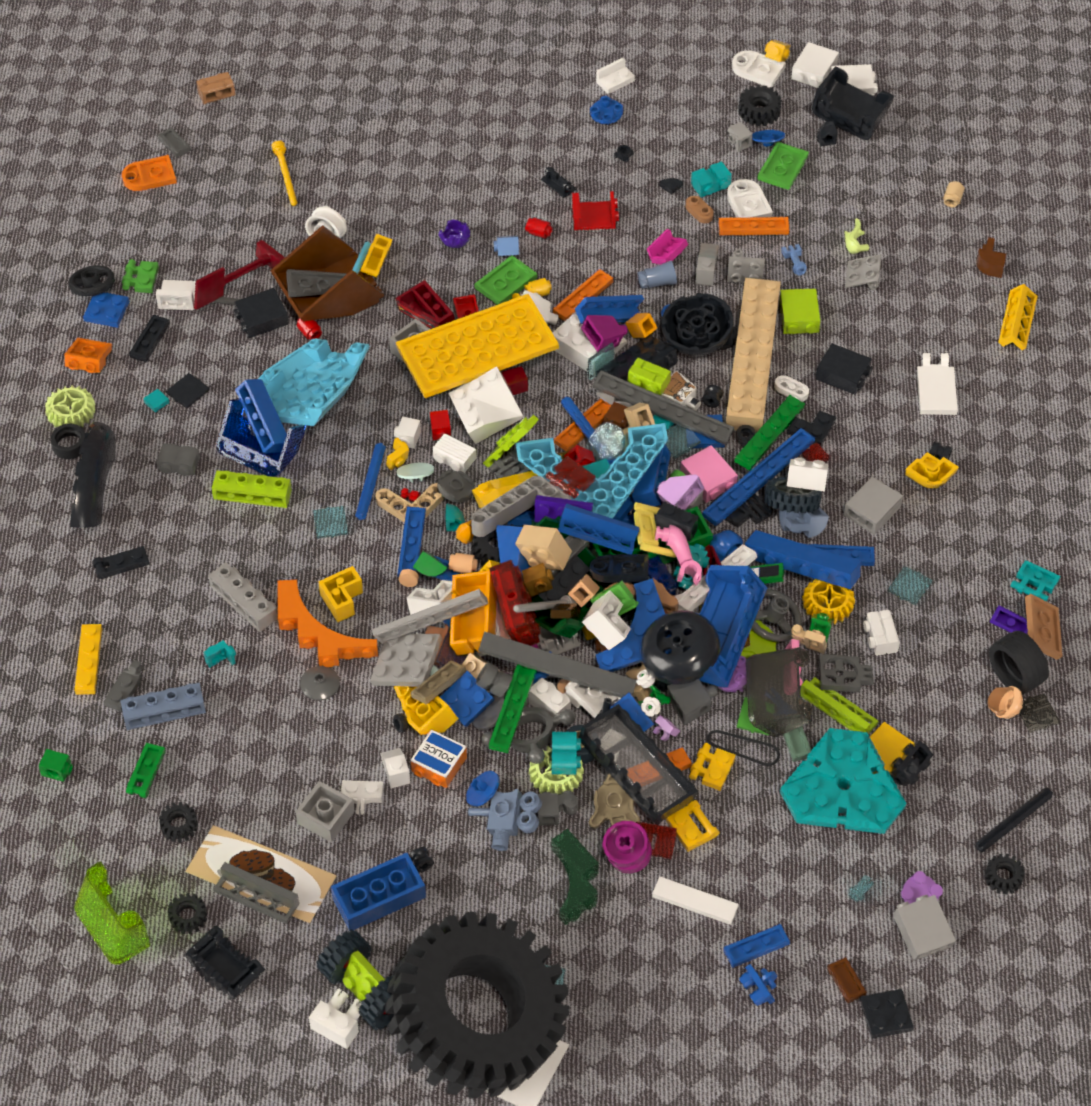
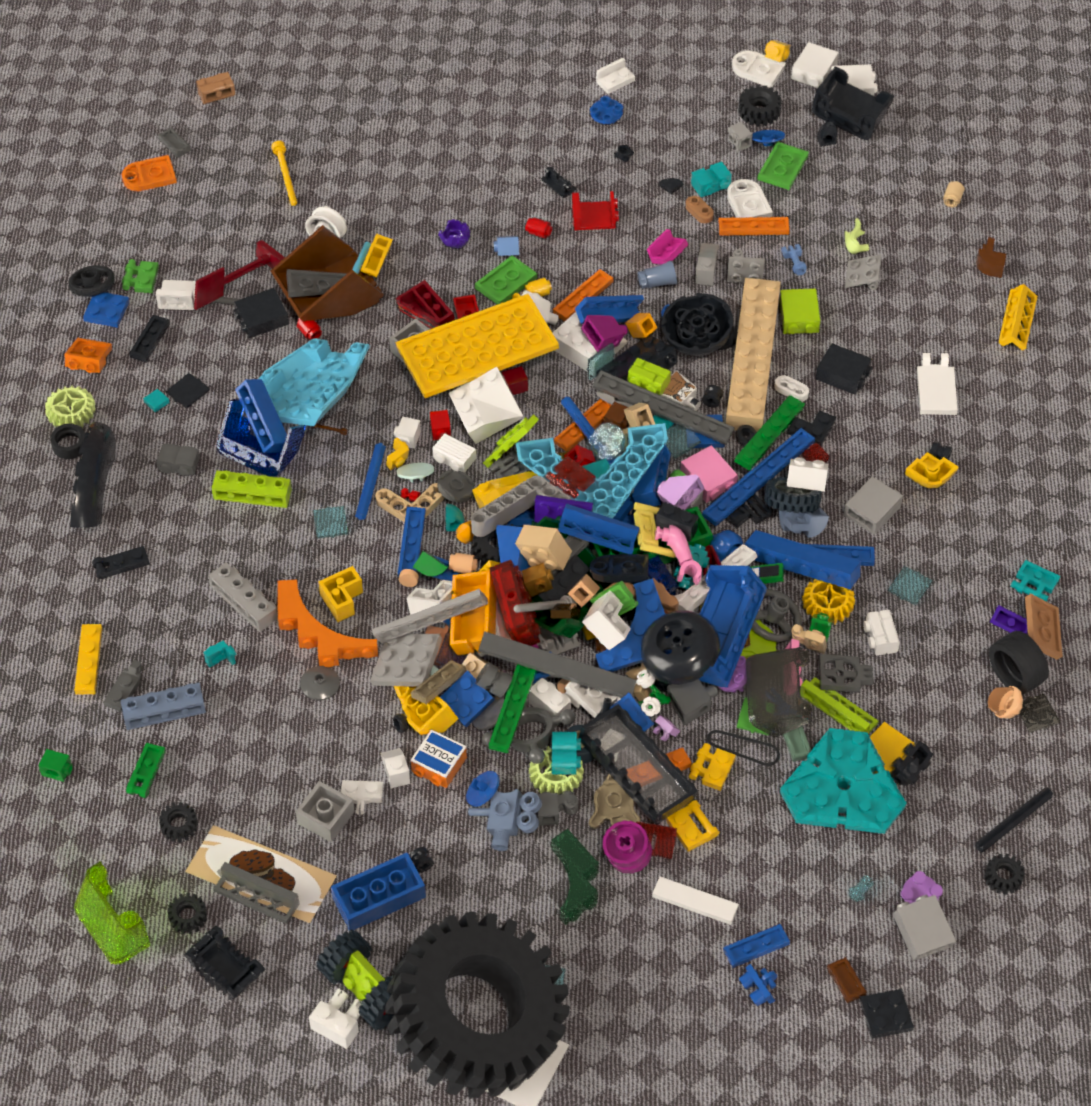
(343, 431): none -> reddish brown hinge

